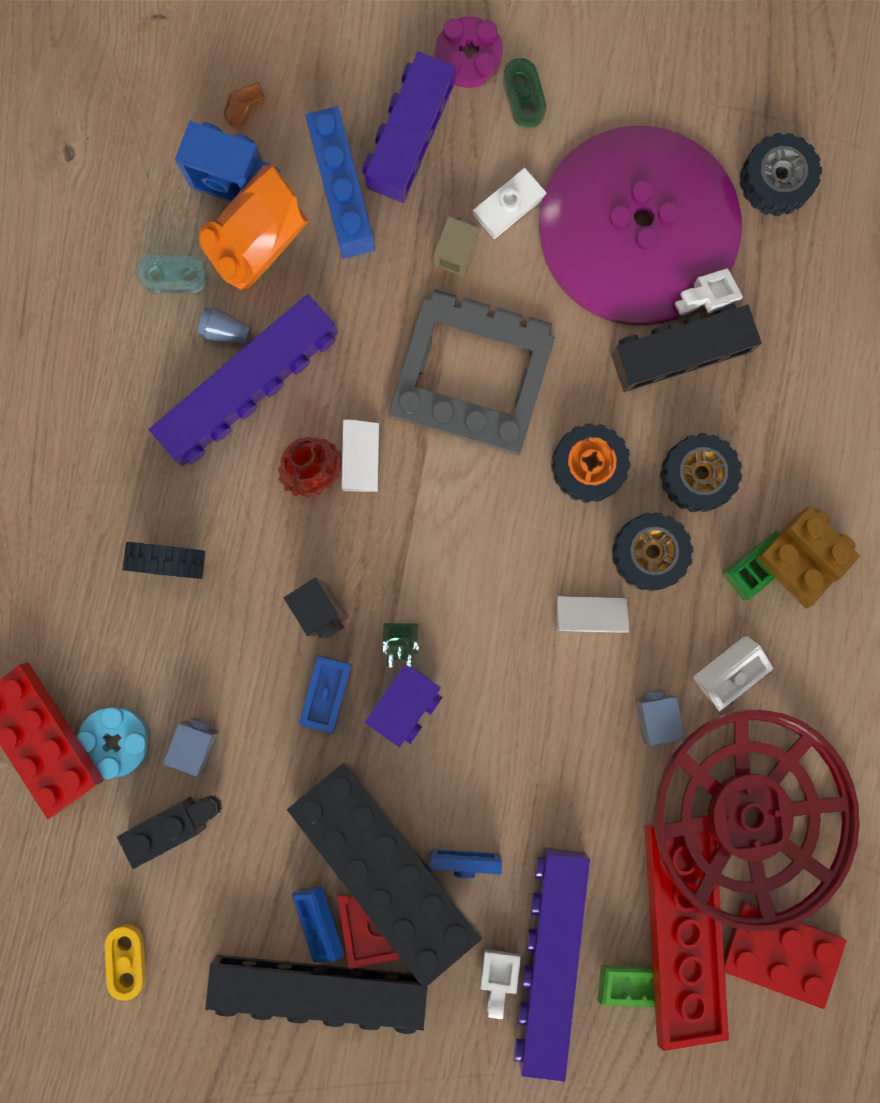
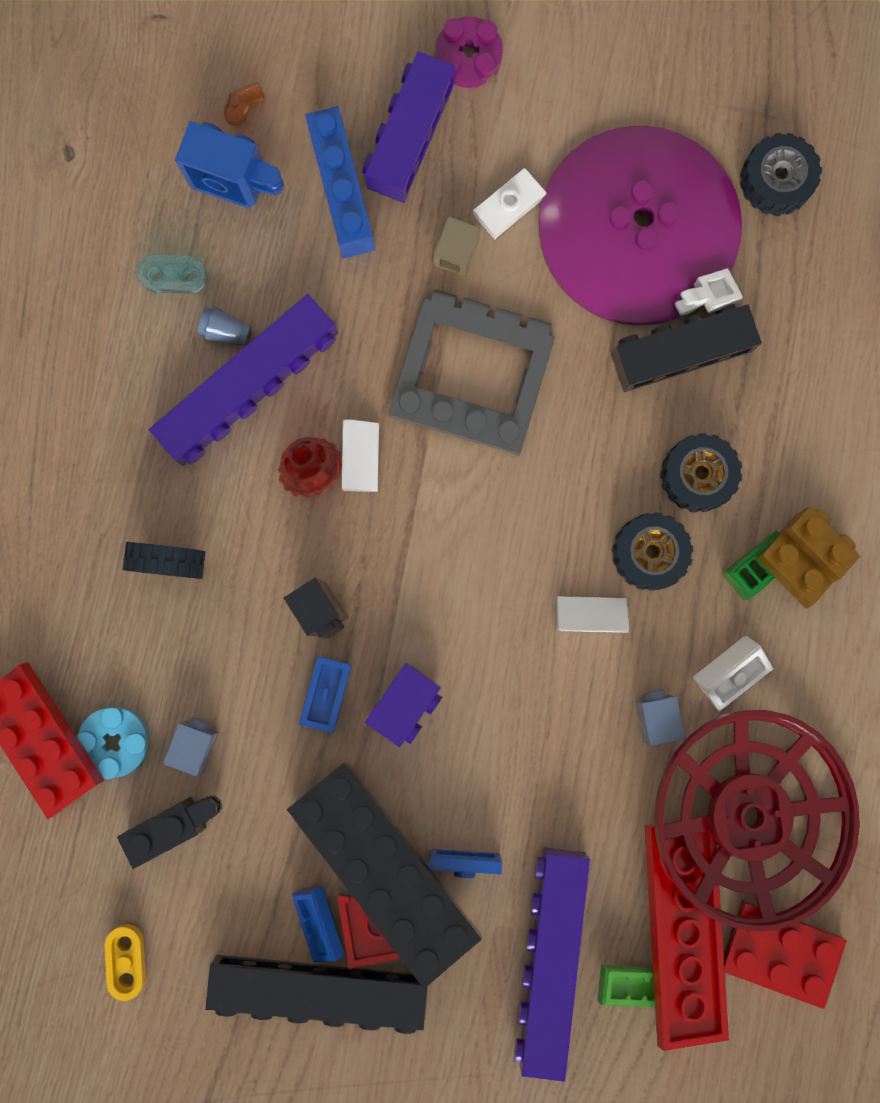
(253, 229): orange slope -> none
(400, 642): clear green plate -> none
(499, 976): white plate -> none
(525, 95): clear green plate -> none
(595, 443): black wheel -> none

